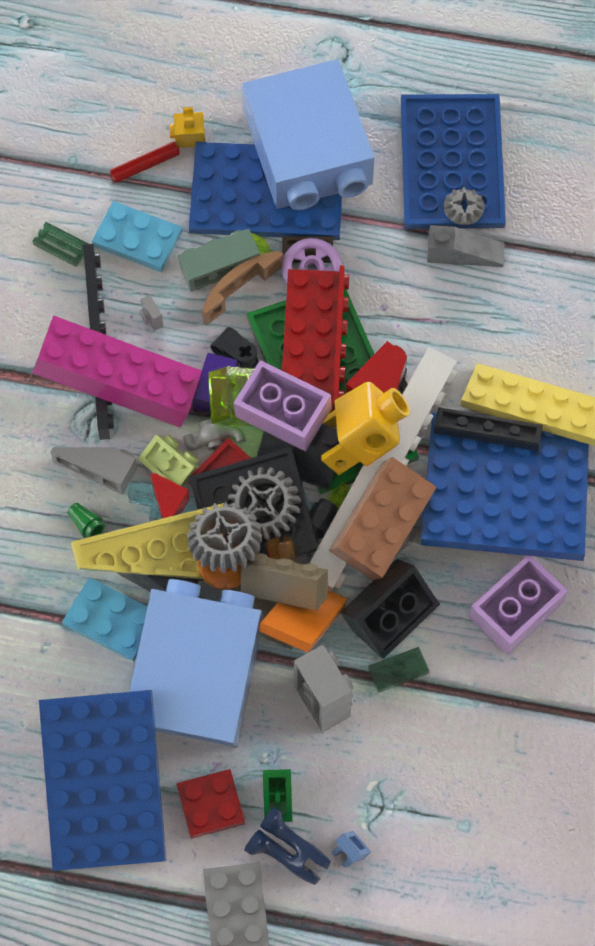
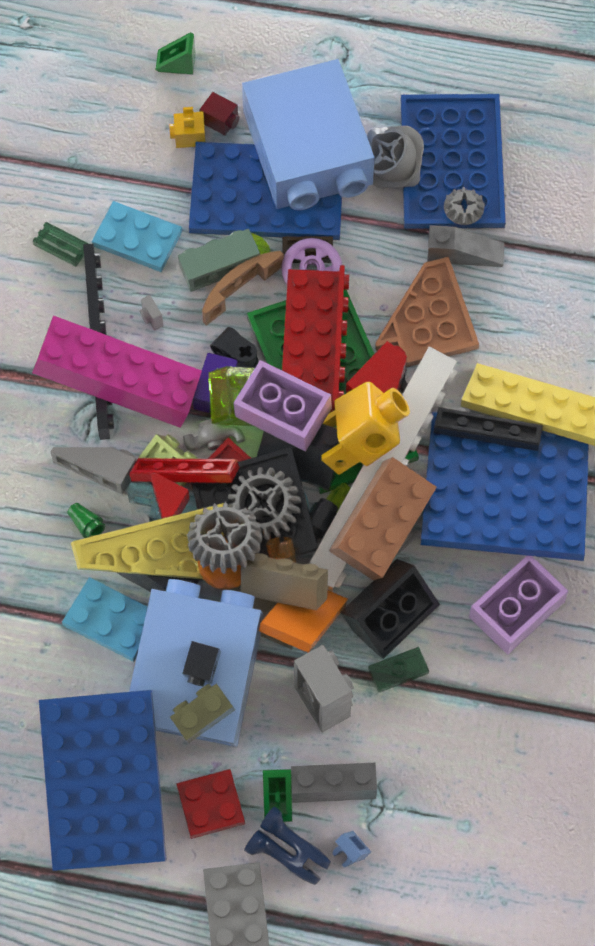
(144, 162): red axle -> none
(177, 56): none -> green slope
(185, 470): none -> red tile
(201, 663): none -> black brick
(201, 713): none -> olive brick
(220, 113): none -> dark red brick
(333, 782): none -> flat silver brick
(396, 155): none -> light grey piece
(431, 316): none -> nougat wing

